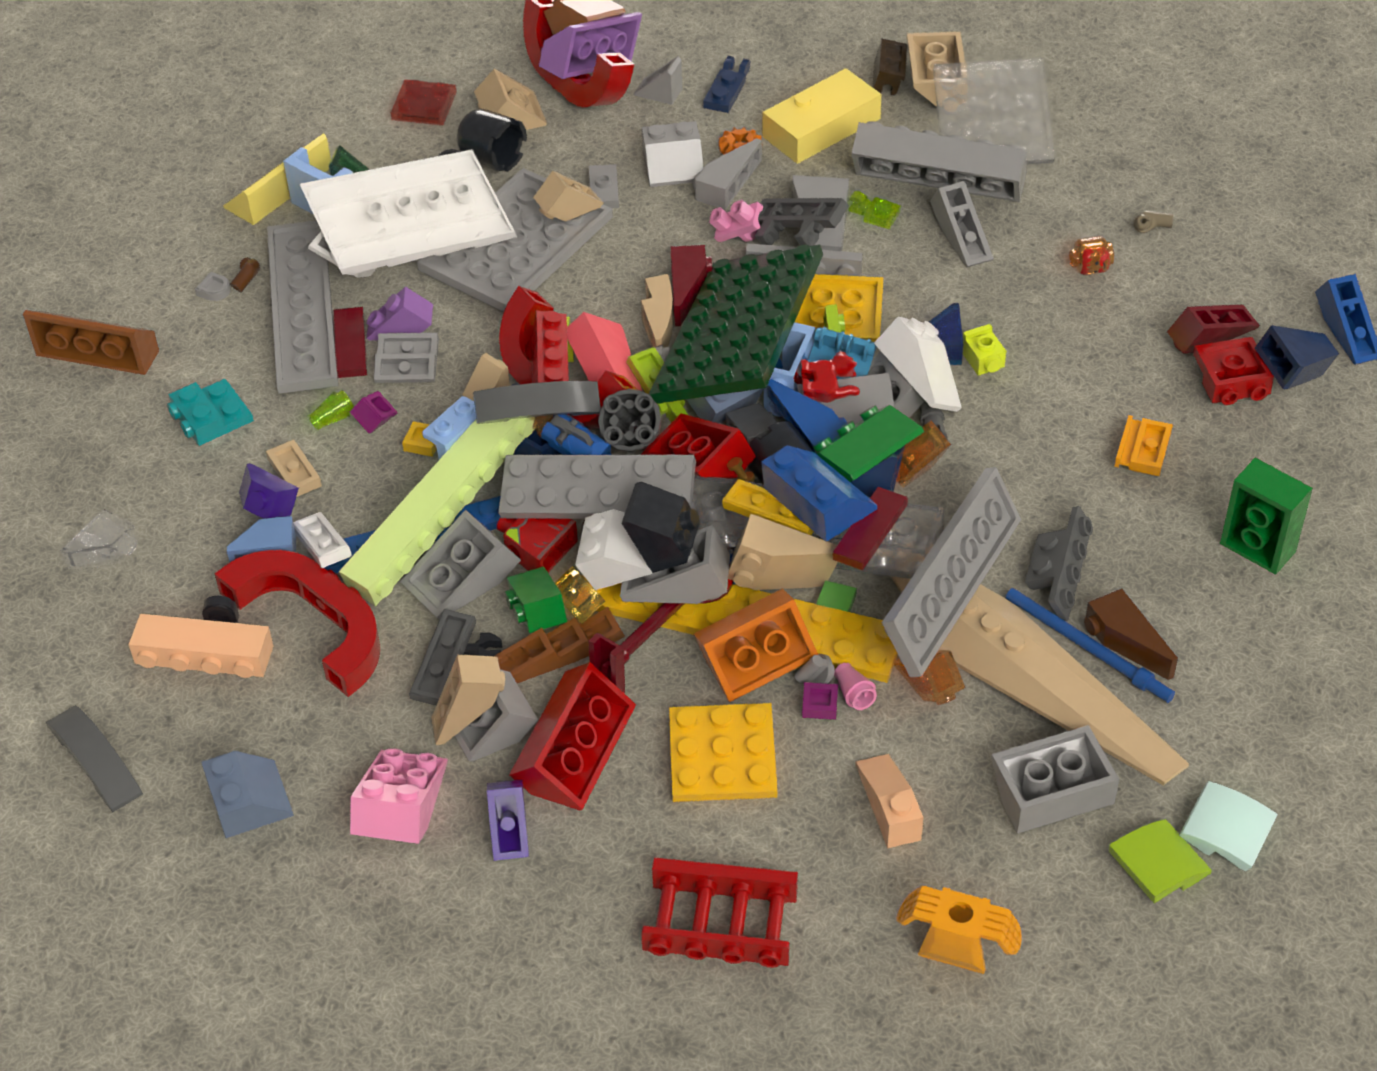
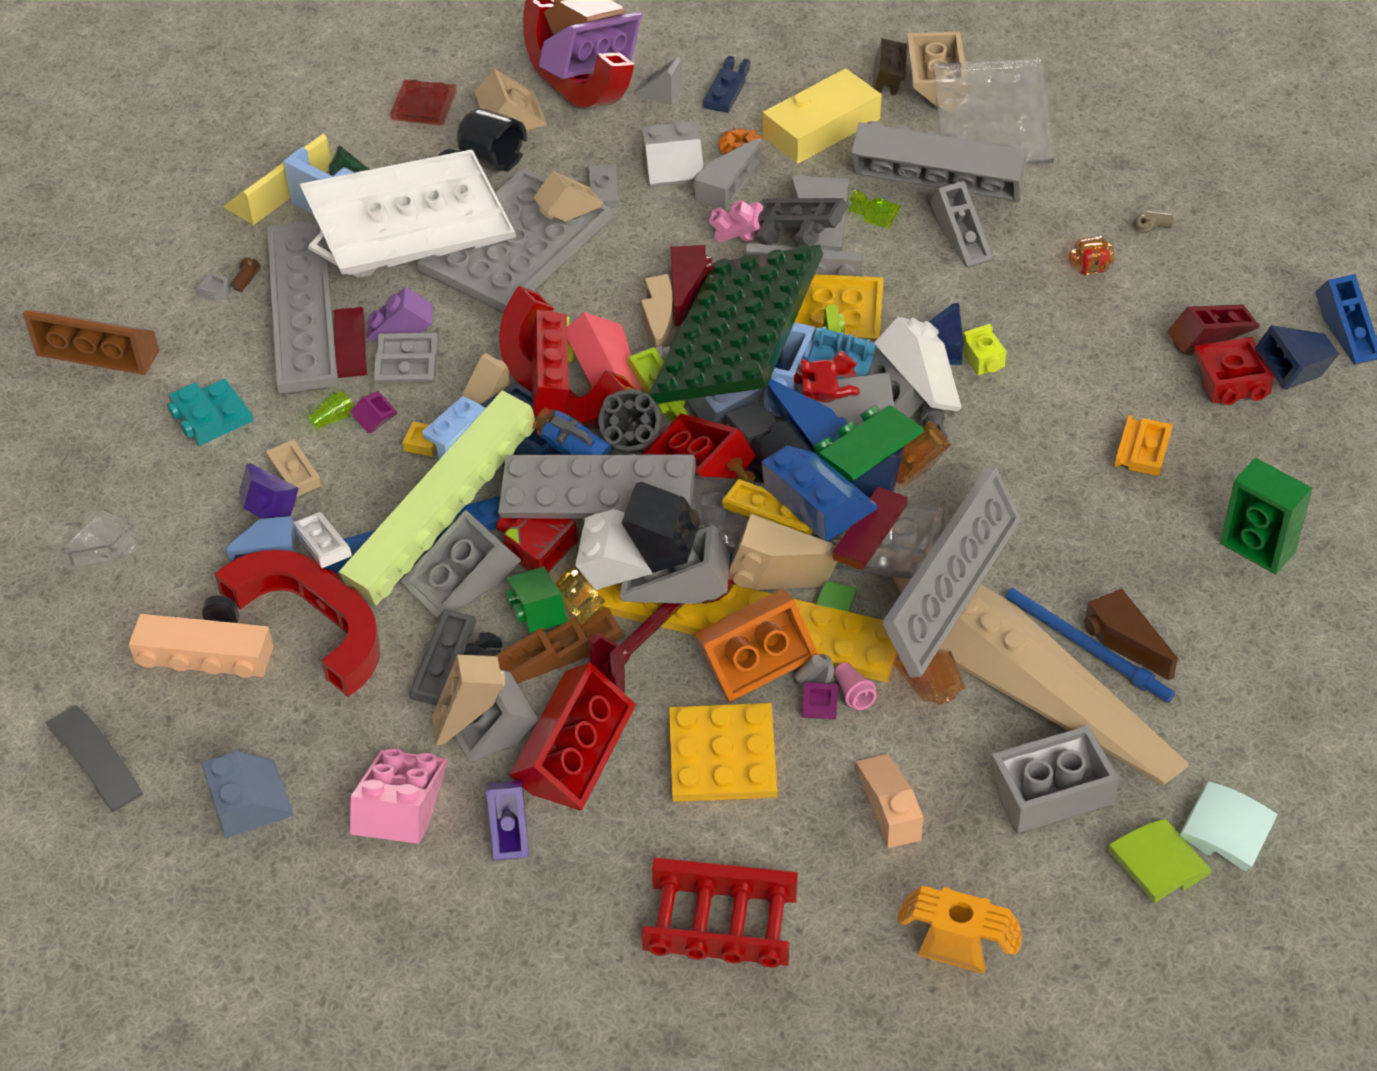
(536, 400): dark grey slope -> none
(1059, 561): dark grey bracket -> none

